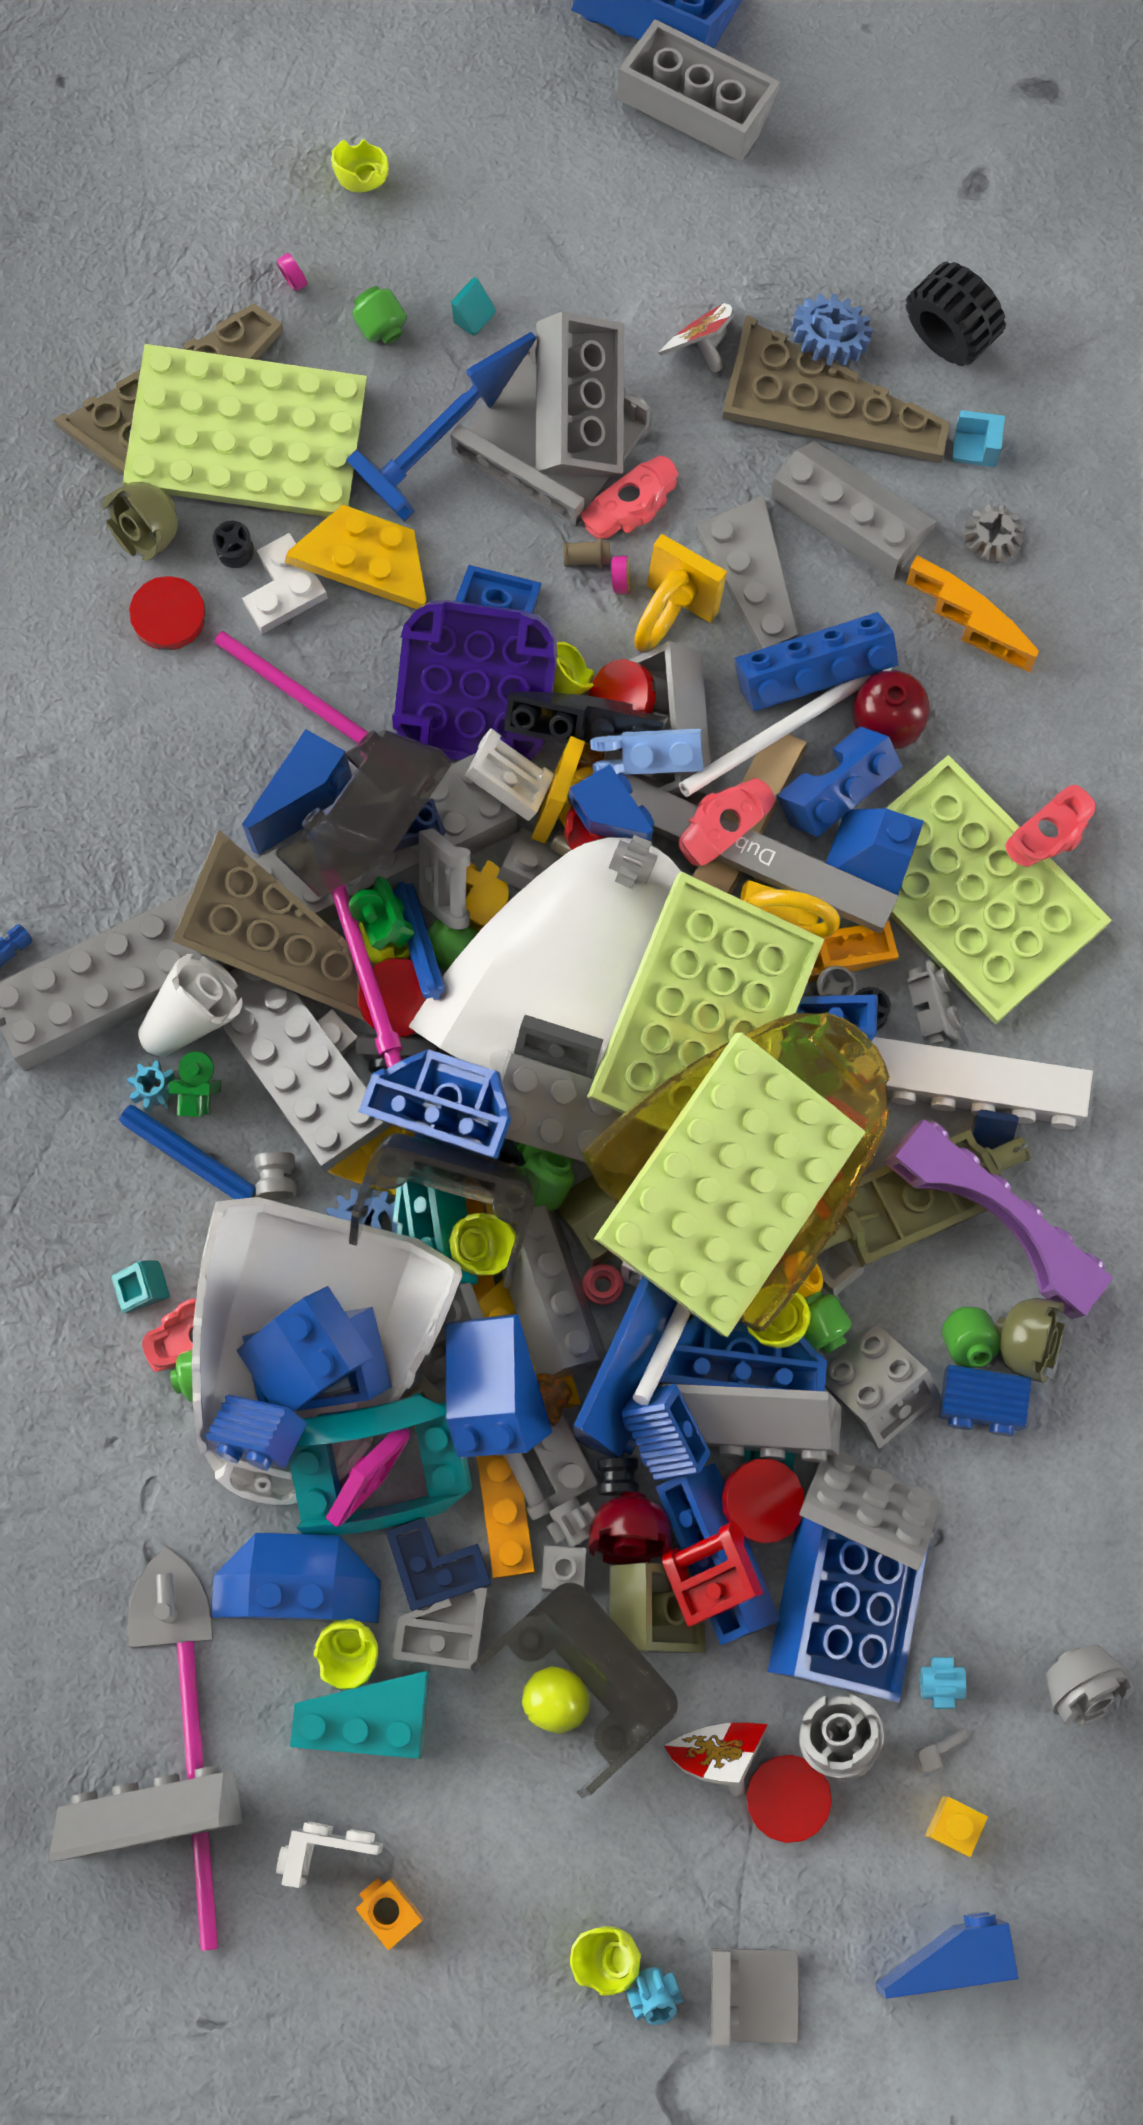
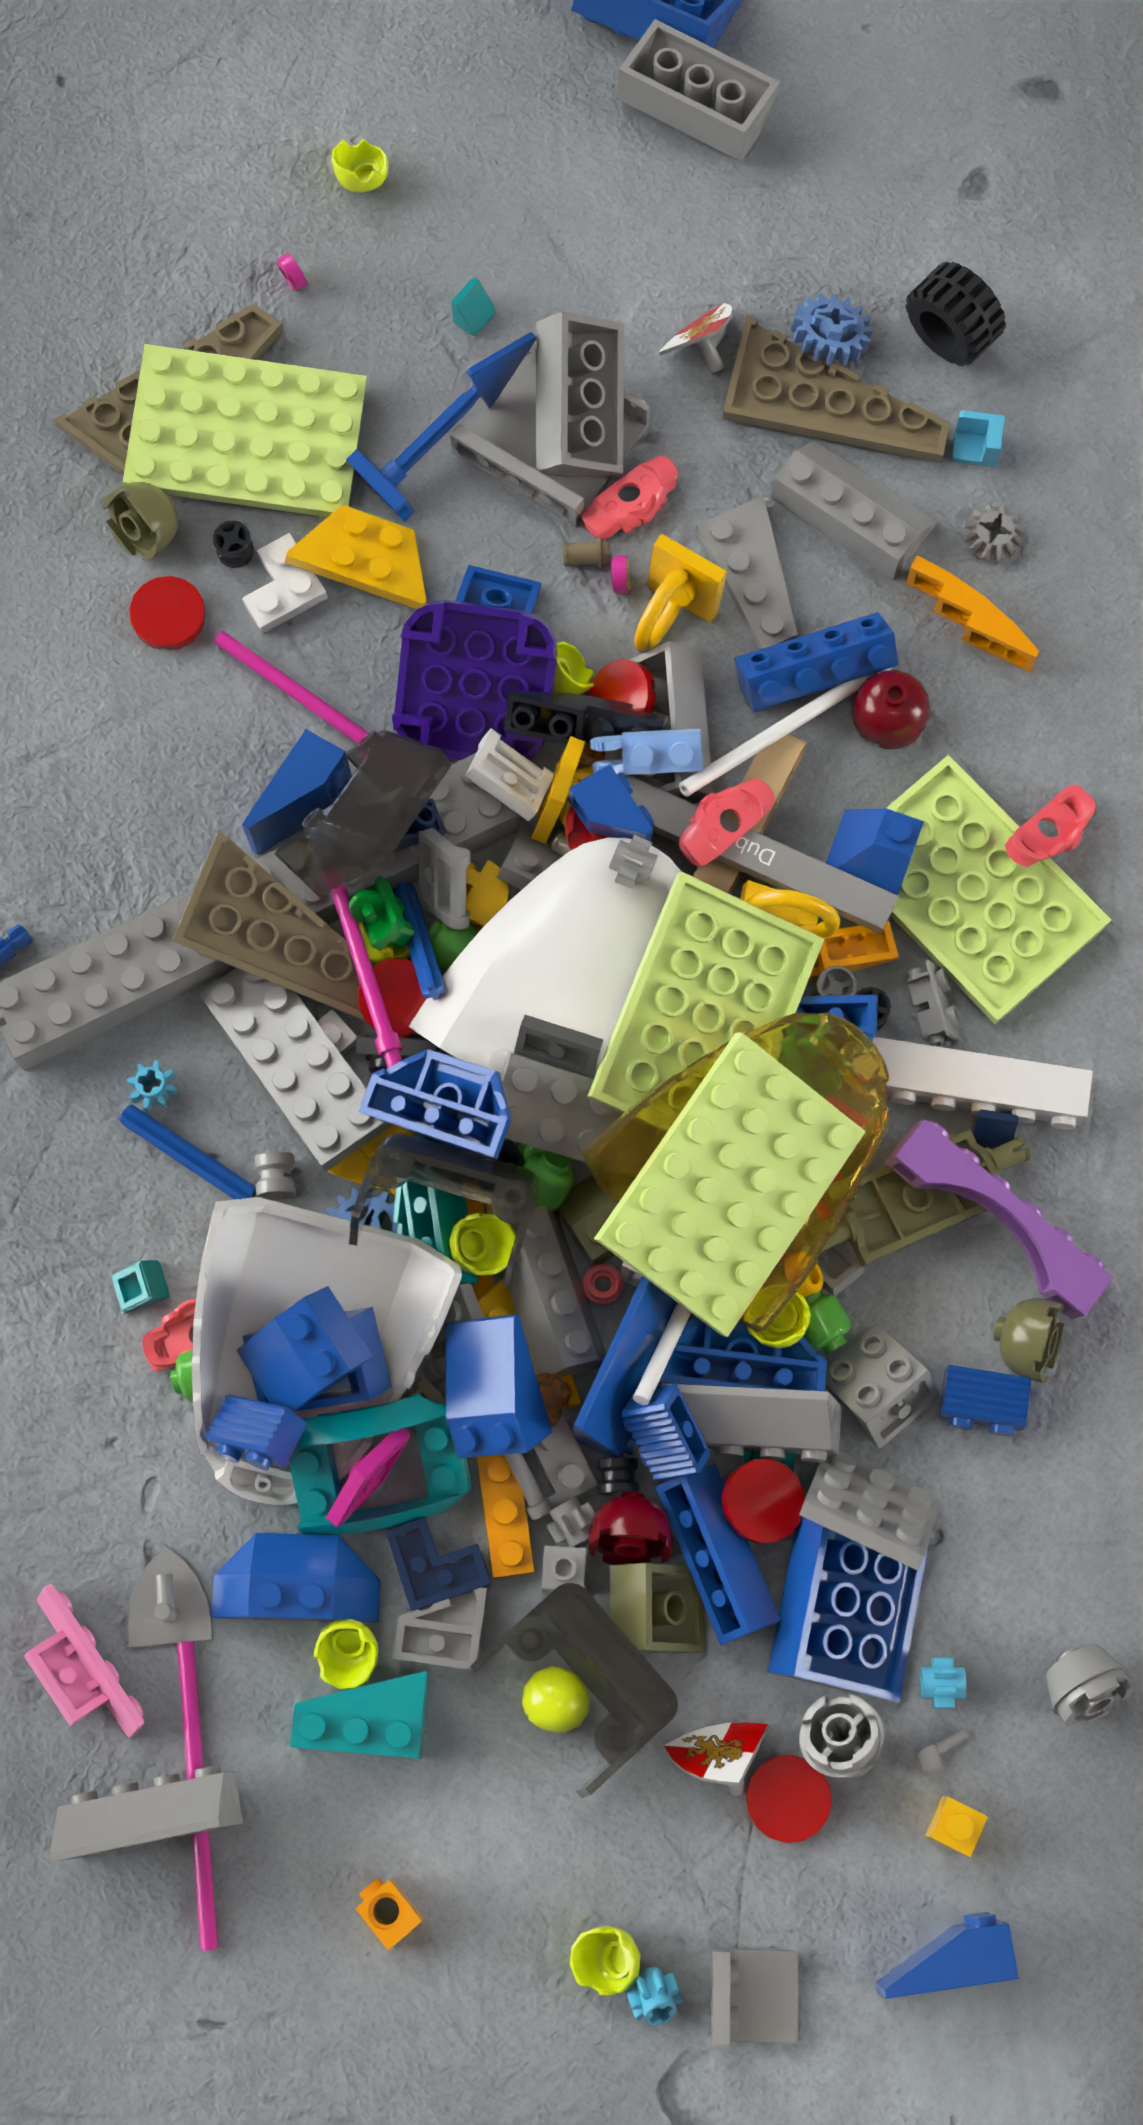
(76, 1672): none -> bright pink bracket
(189, 1005): white cone -> none
(194, 1086): green hips -> none
(296, 1857): white bracket -> none
(379, 315): bright green head -> none
(717, 1587): red plate -> none
(819, 801): blue arch -> none
(971, 1337): bright green head -> none

